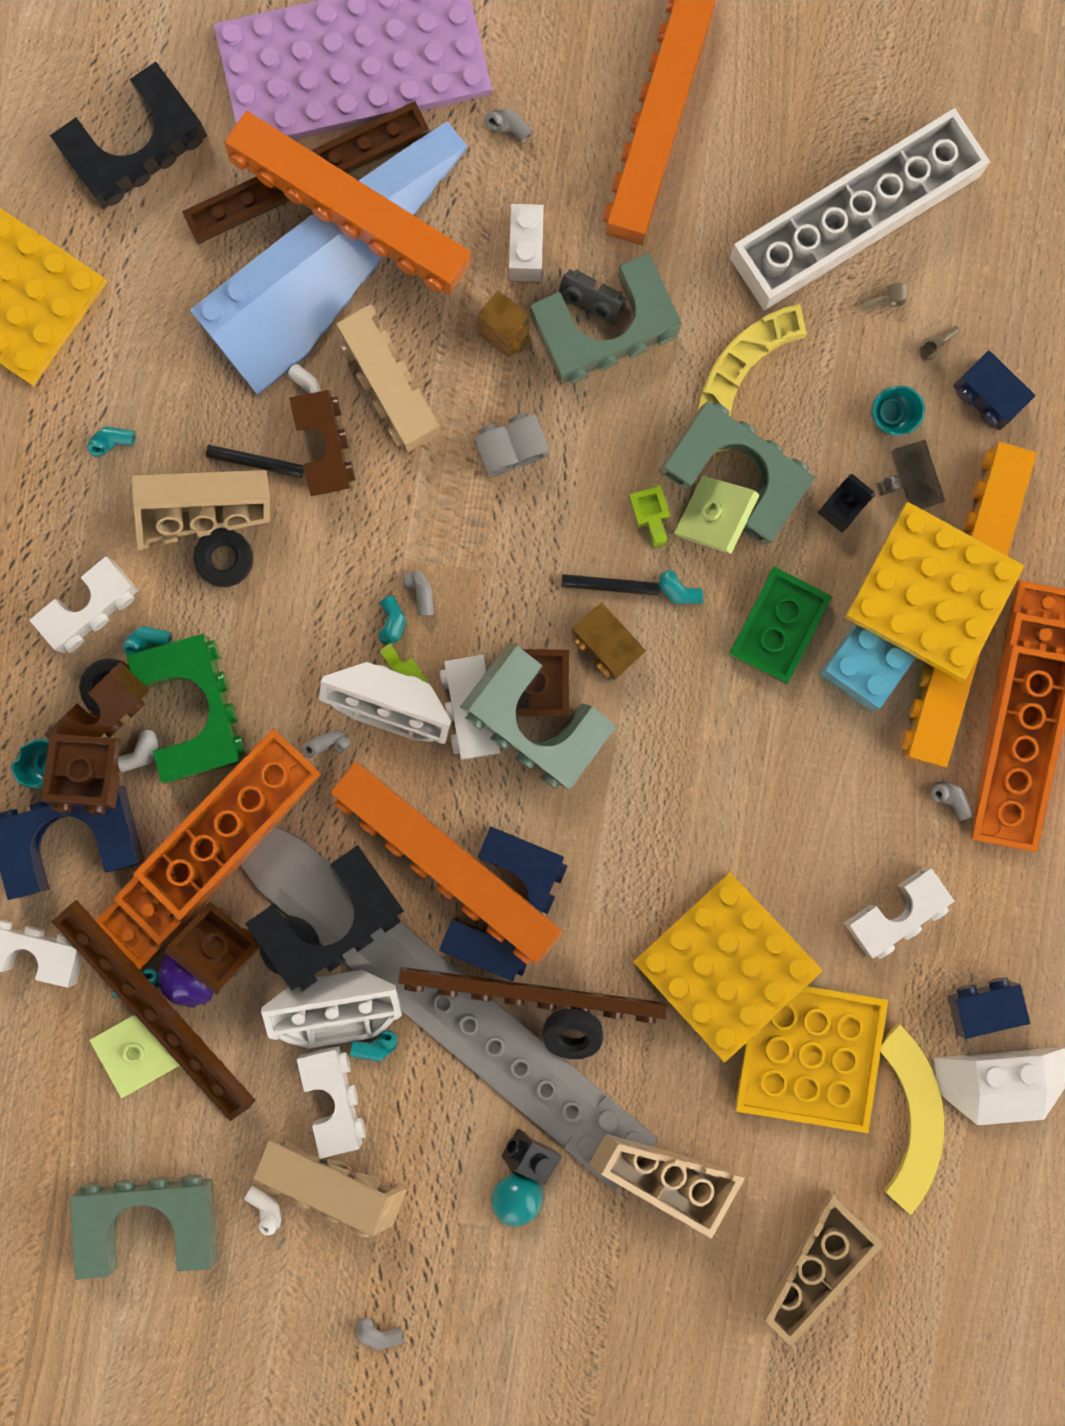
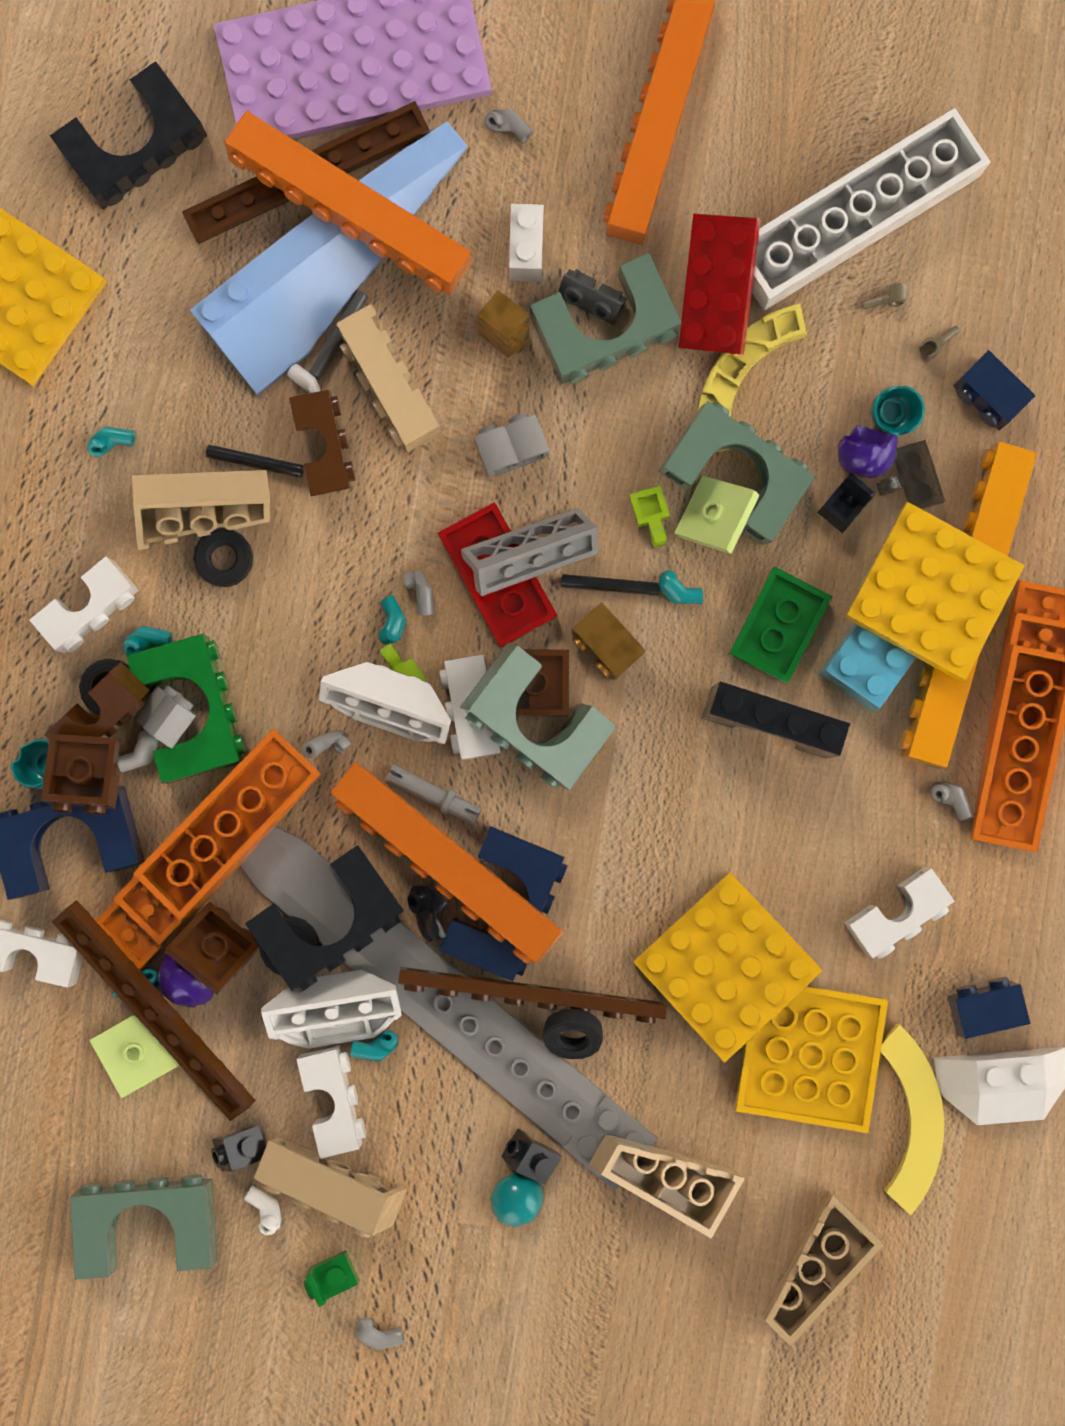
(166, 715): none -> light grey brick
(238, 1149): none -> bracket
(330, 1278): none -> green bracket
(335, 338): none -> dark grey bar
(426, 904): none -> black plate
(434, 795): none -> light grey pin
(508, 611): none -> red plate
(535, 554): none -> light grey fence
(719, 283): none -> red plate
(807, 729): none -> black arch
(867, 452): none -> dark purple hair

